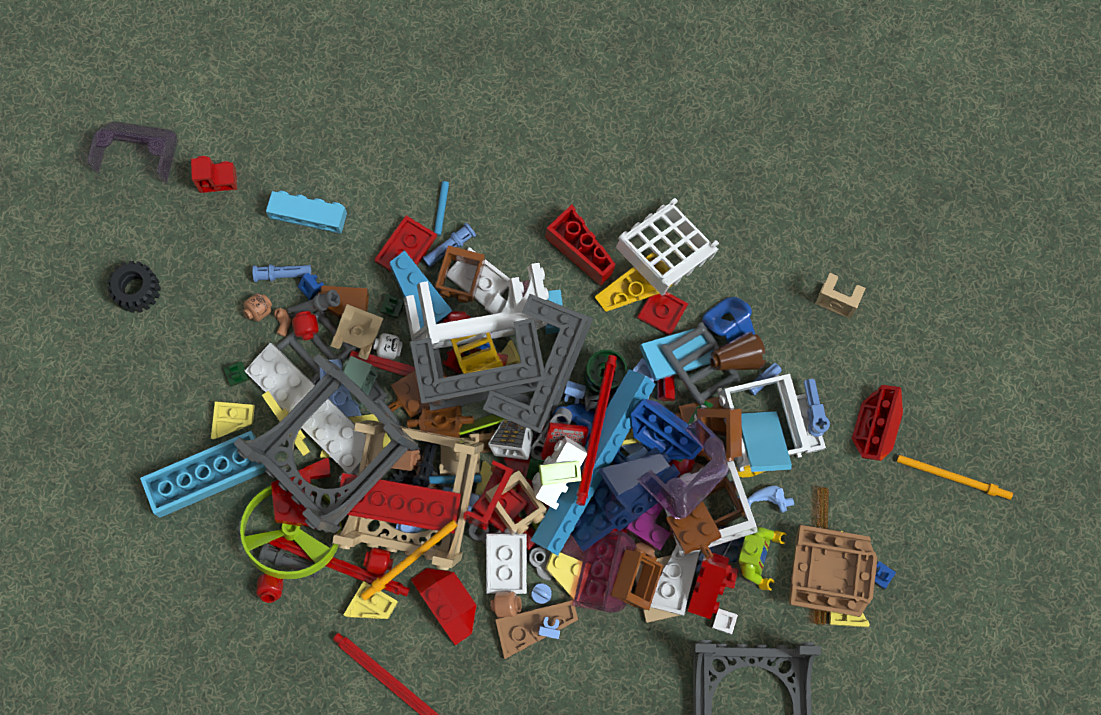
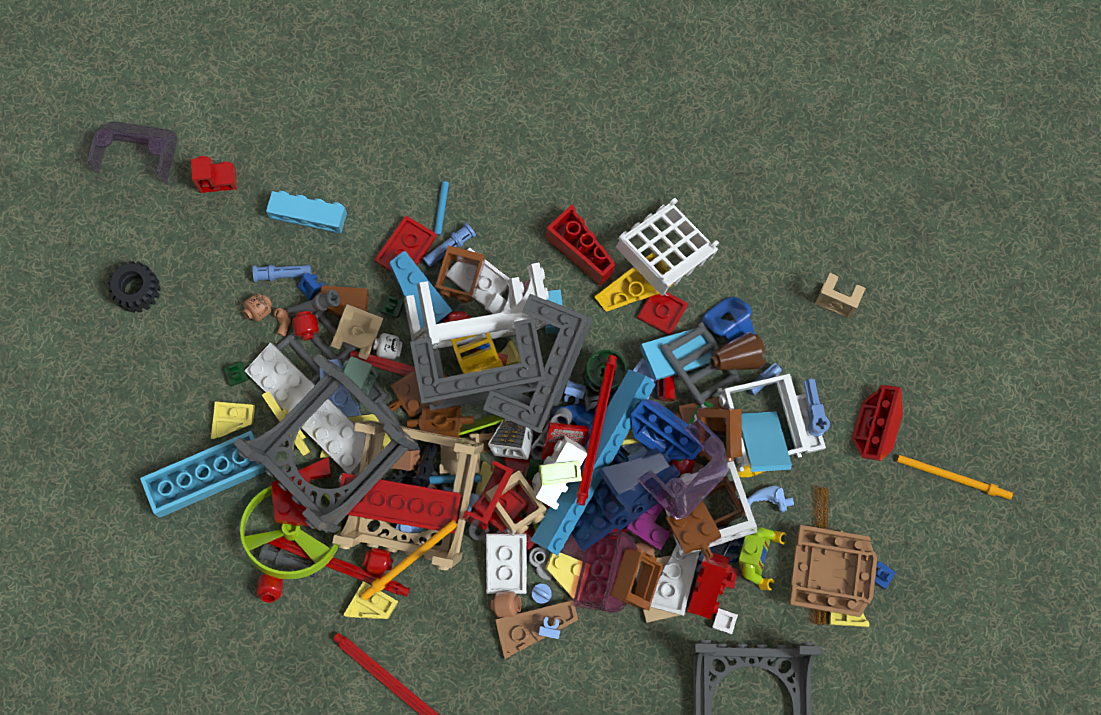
(447, 601): red wedge -> none
(452, 362): red tile -> none

